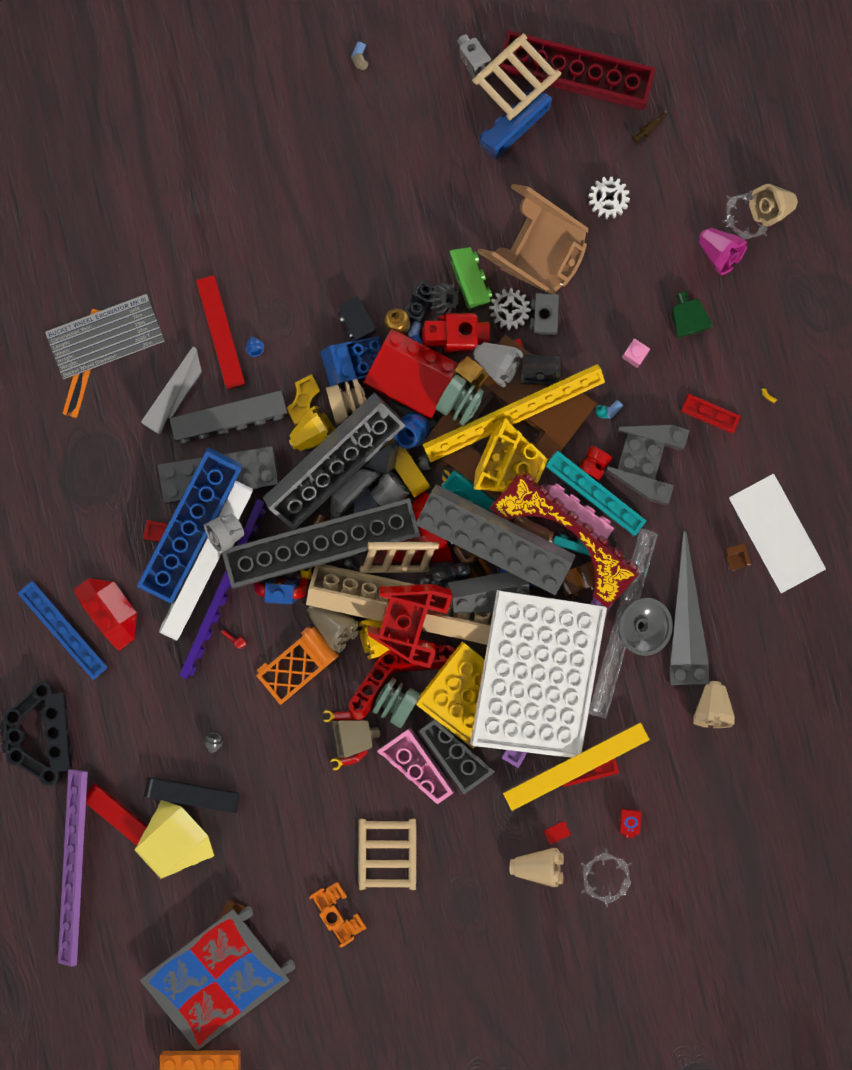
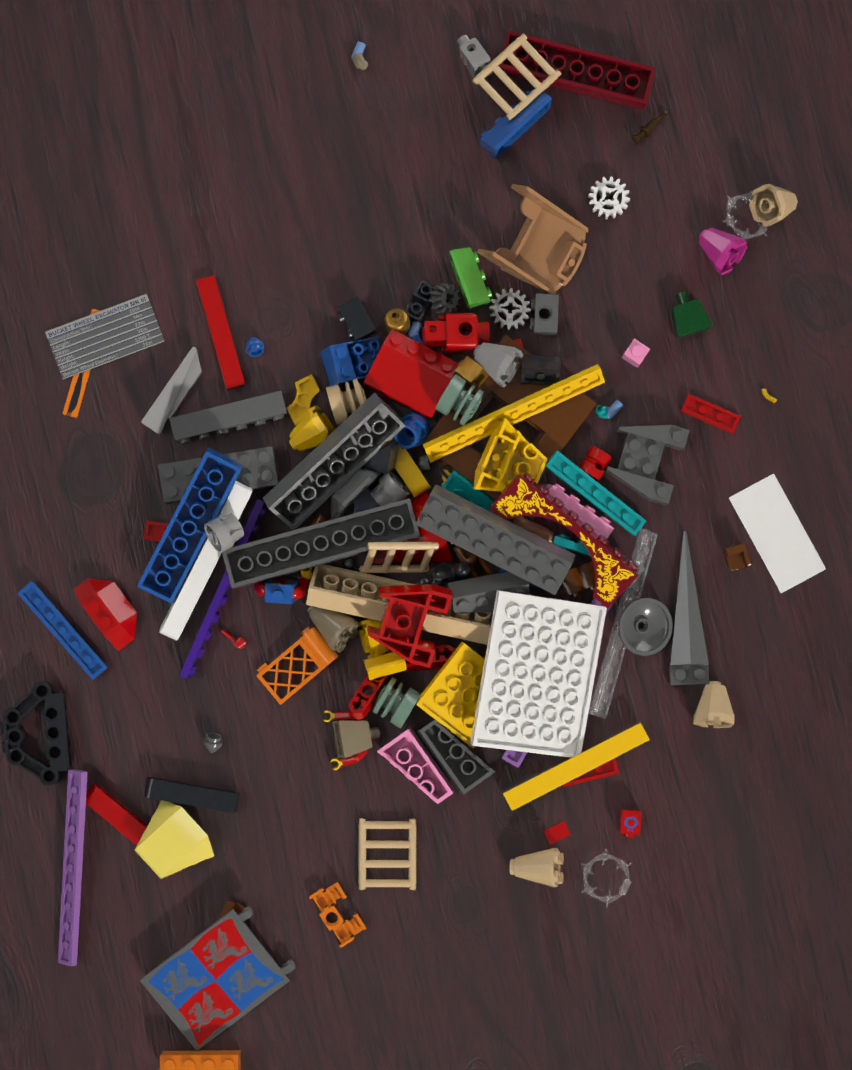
(384, 665): none -> yellow panel

